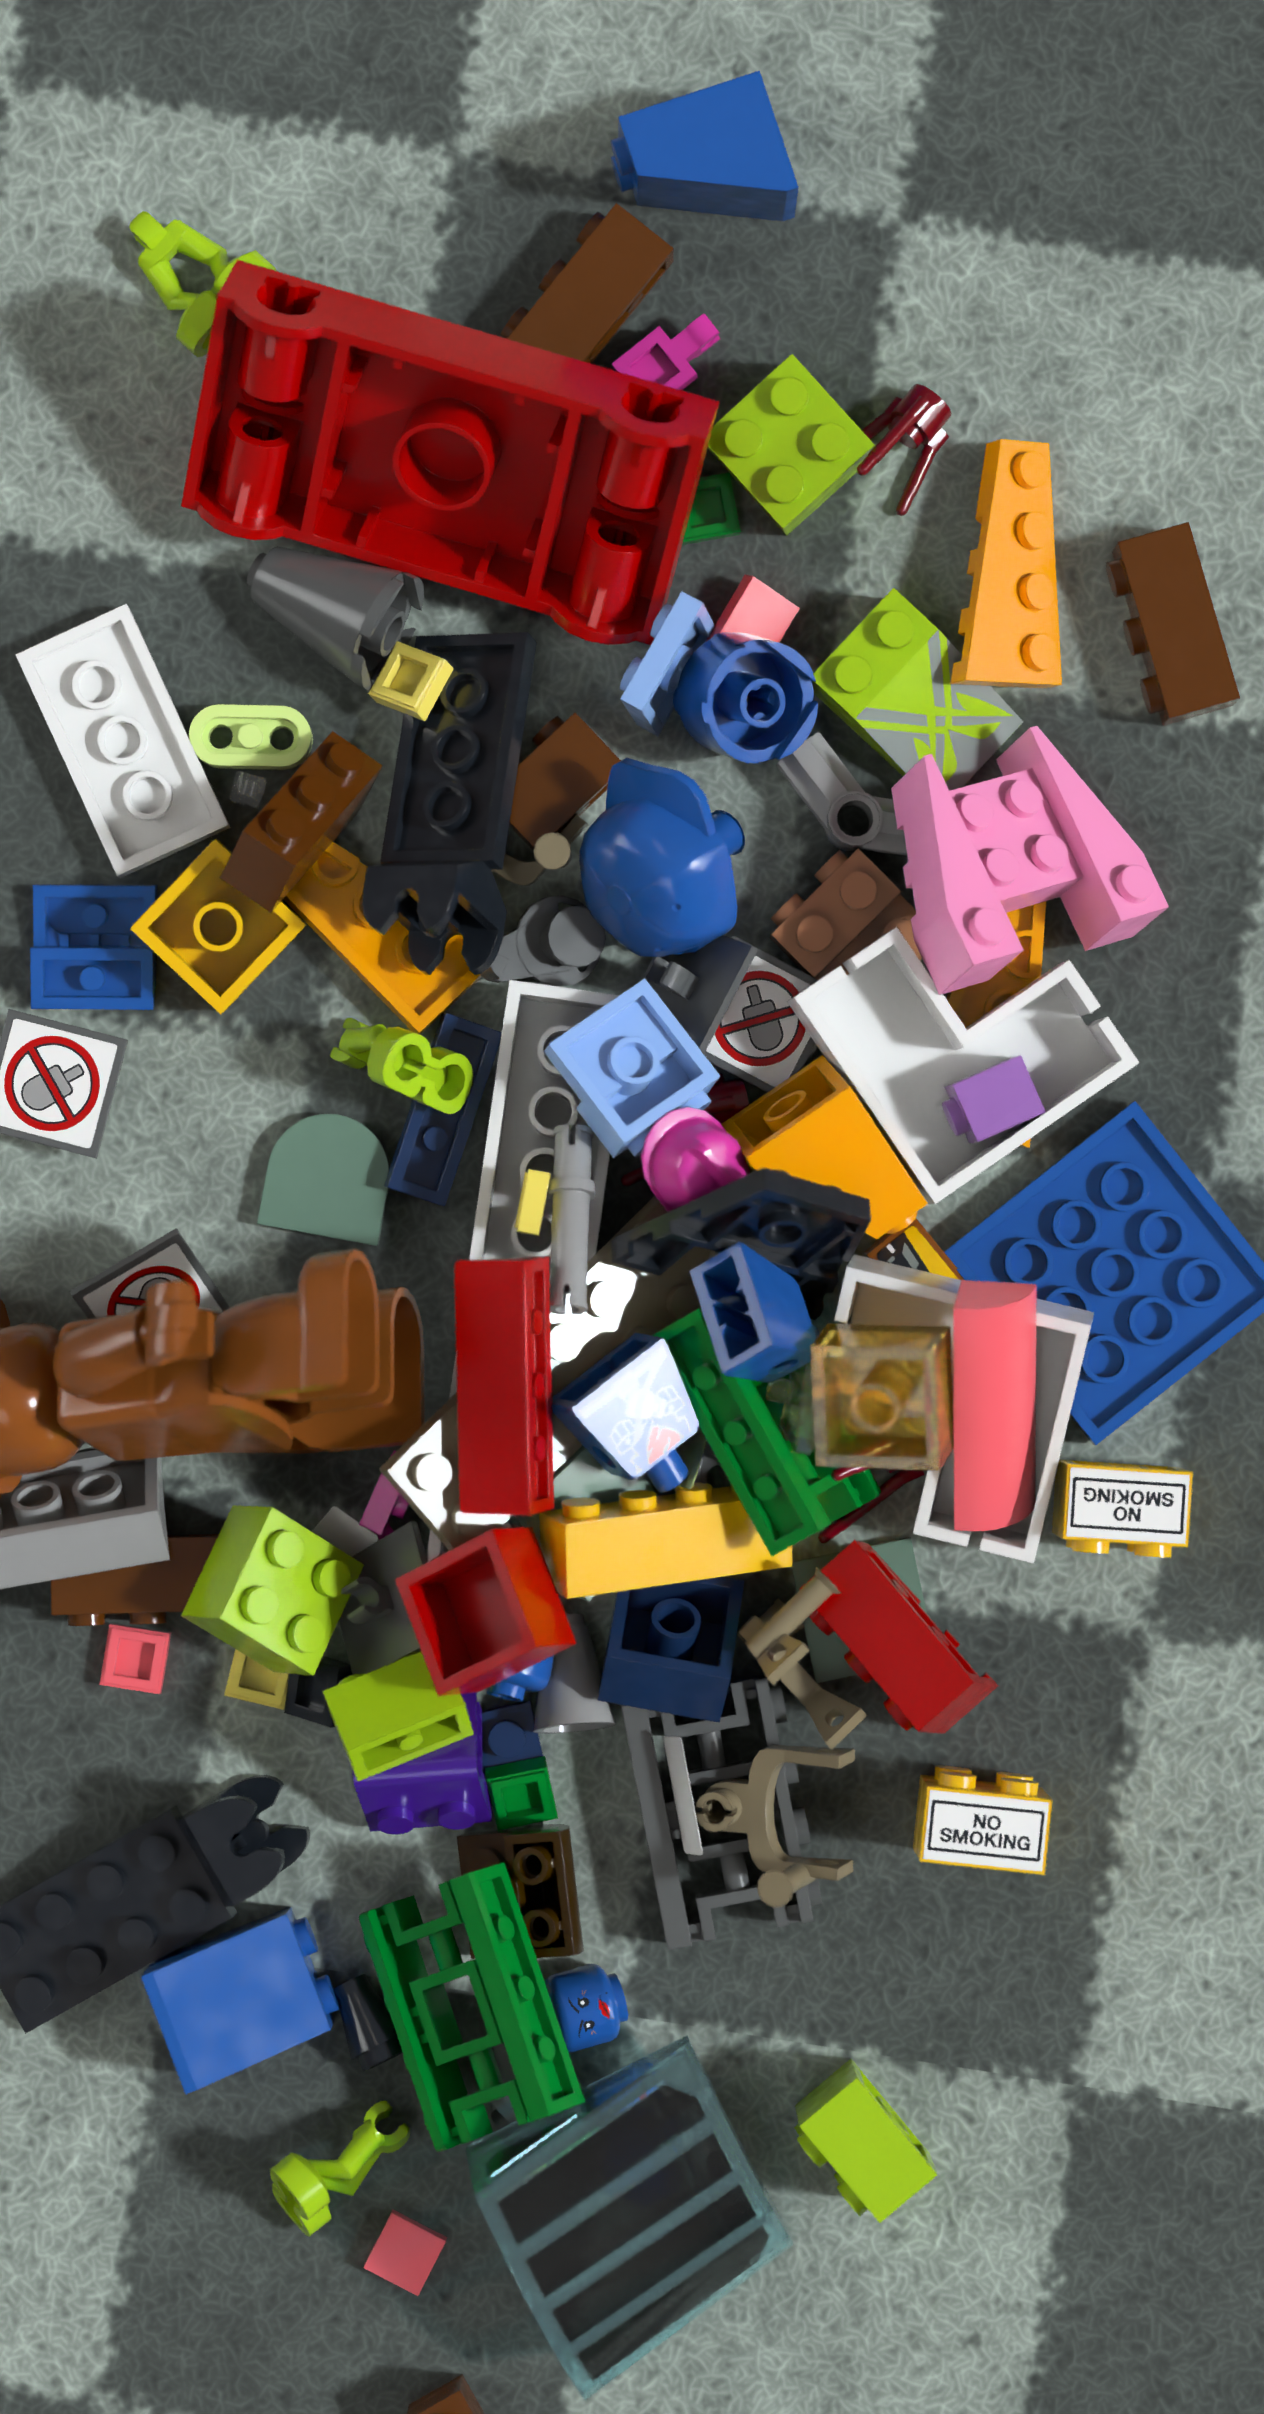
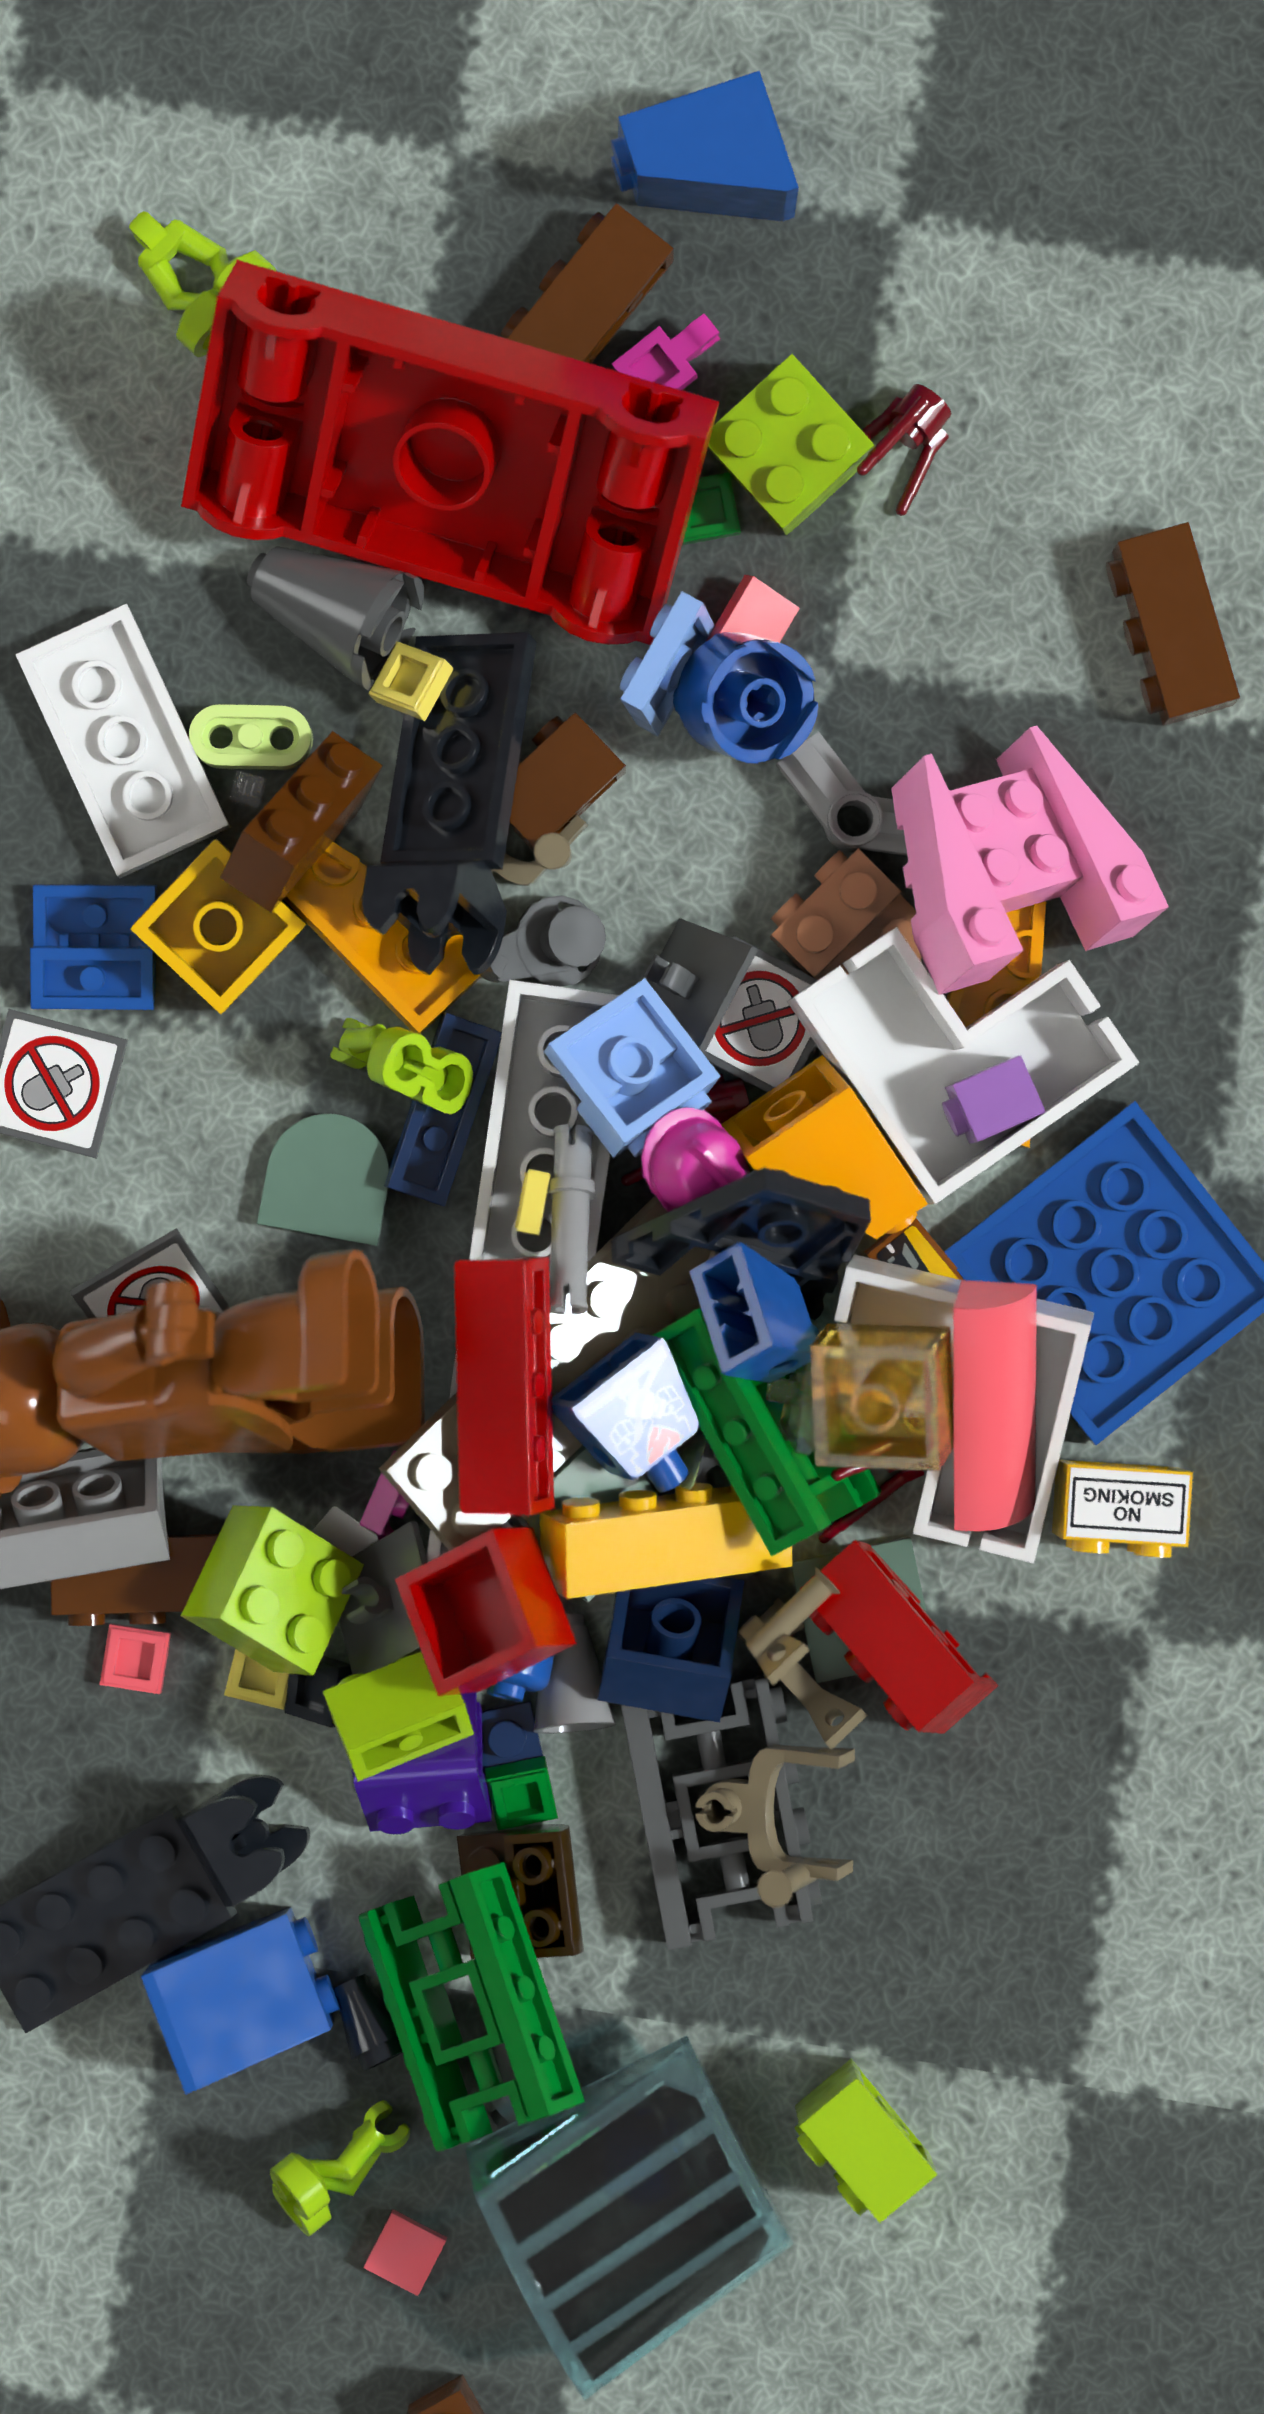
(587, 2005): blue head -> none
(660, 862): blue piece -> none
(682, 1795): white sticker -> none
(898, 695): lime slope -> none
(982, 1822): brick -> none
(1013, 598): light orange wing -> none

